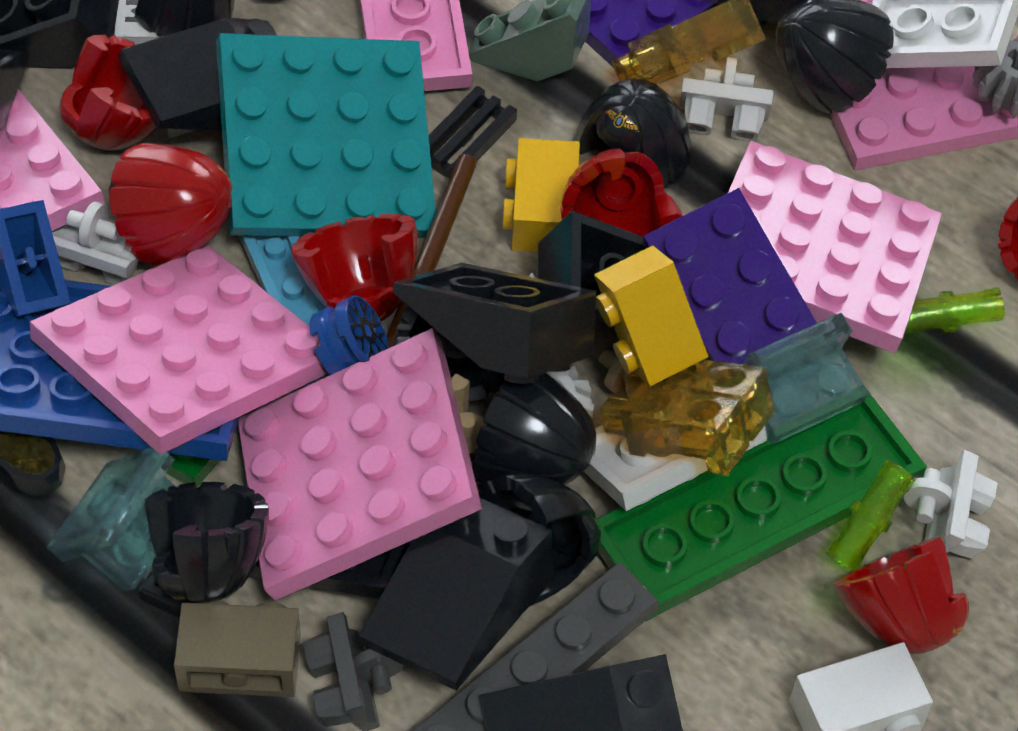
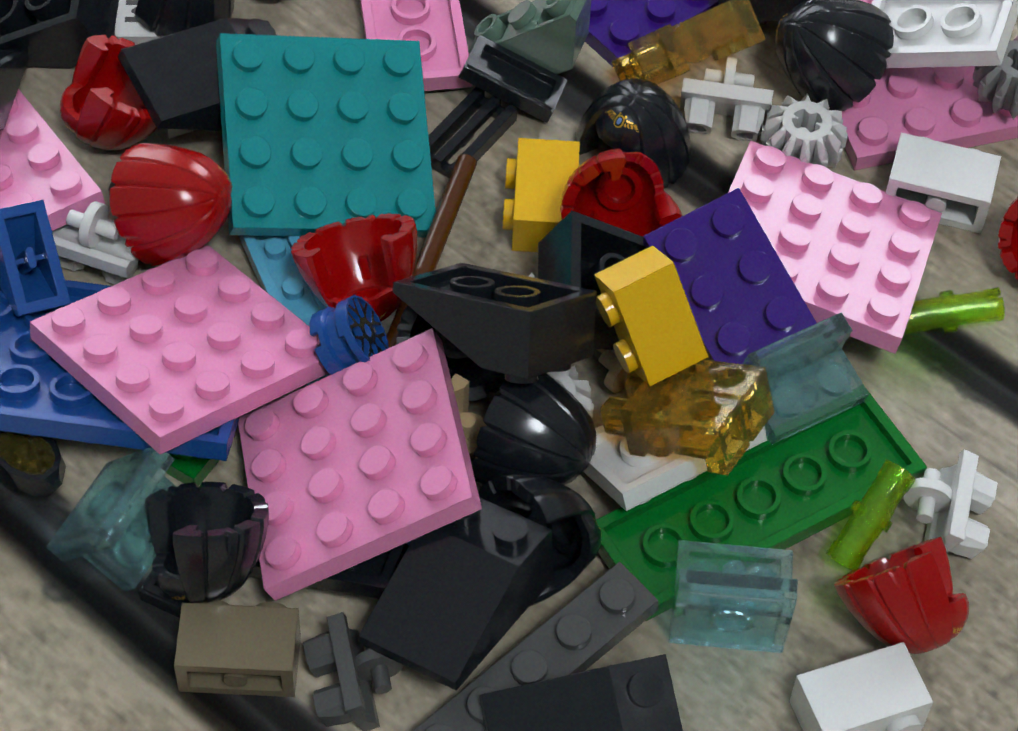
(513, 78): none -> black tile
(732, 596): none -> clear light blue bracket
(806, 131): none -> white gear
(945, 179): none -> white brick

